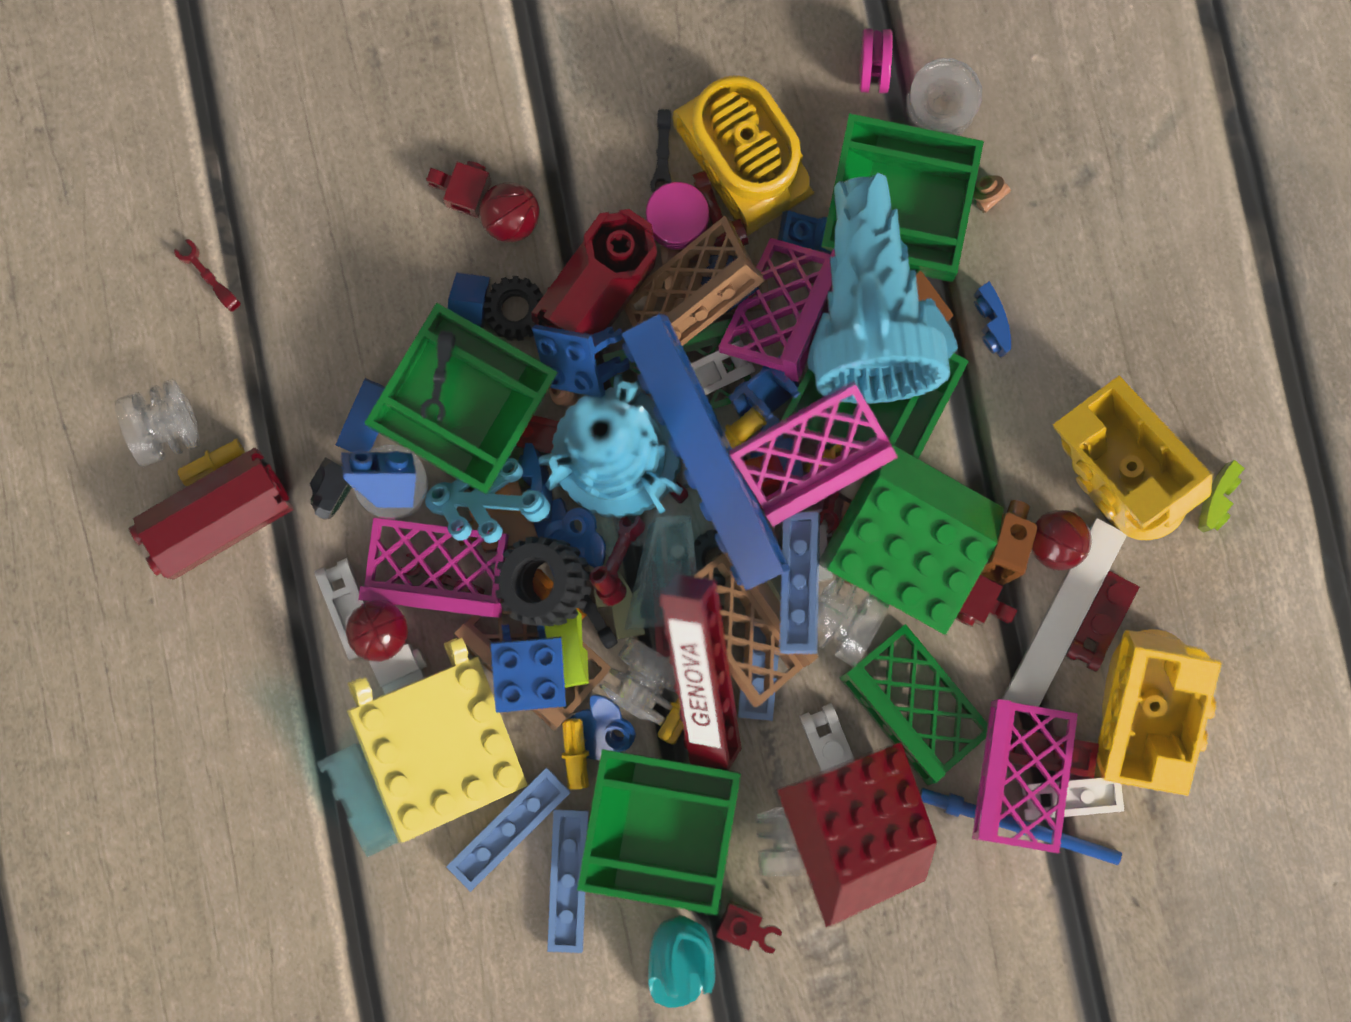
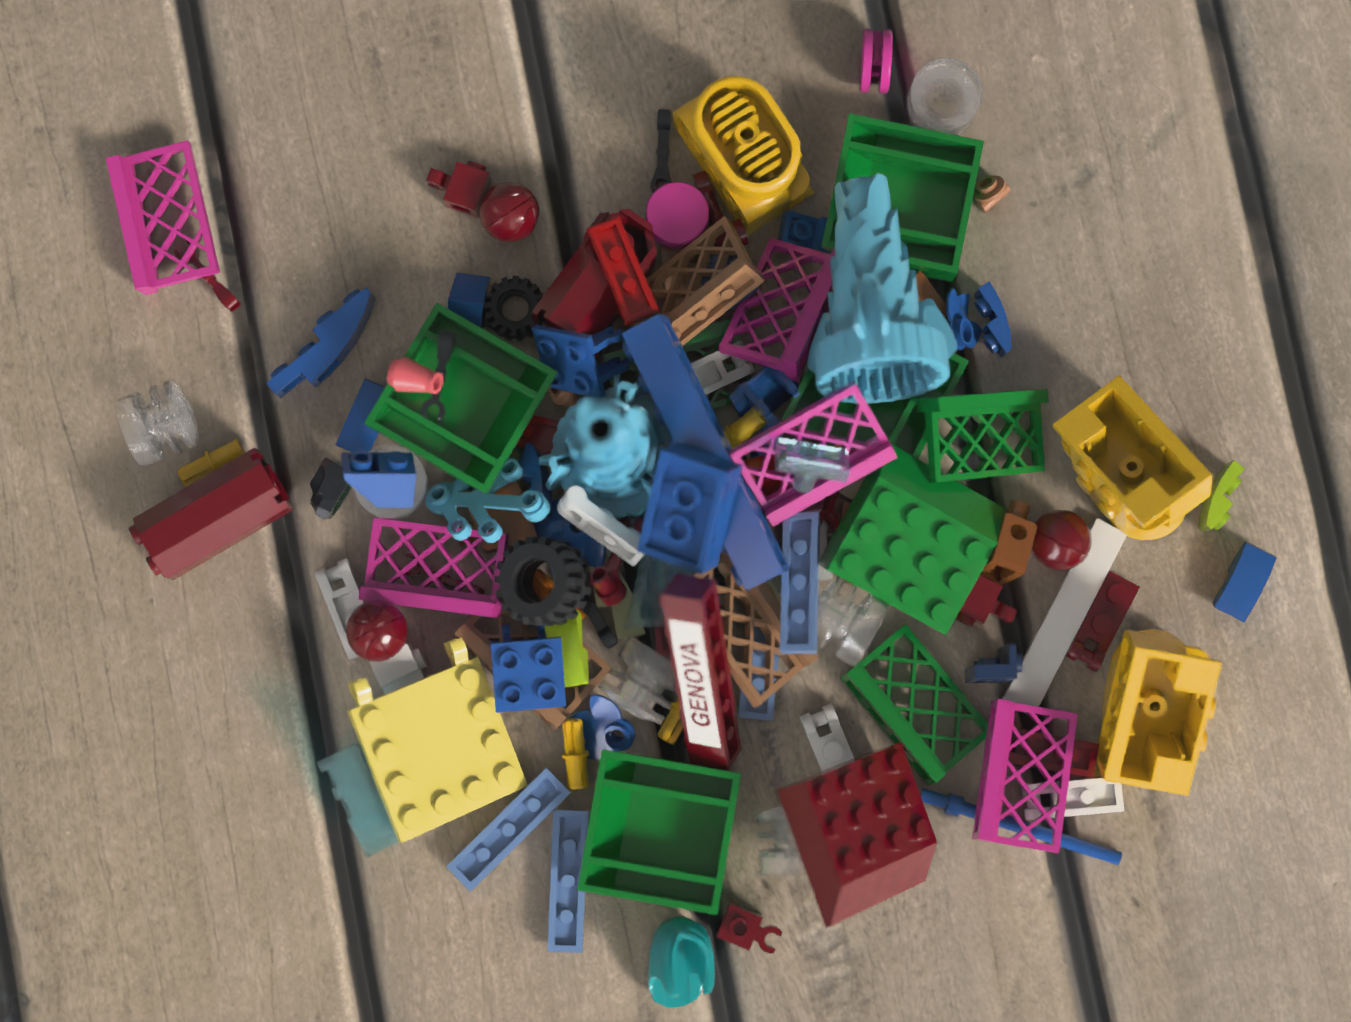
(134, 223): none -> dark pink fence
(337, 336): none -> blue slope
(411, 376): none -> coral cone
(600, 525): none -> white plate
(622, 271): none -> red tile
(689, 508): none -> blue piece
(810, 462): none -> clear light blue tile
(965, 331): none -> blue plate
(976, 406): none -> green fence
(996, 669): none -> dark blue bracket
(1245, 581): none -> blue slope

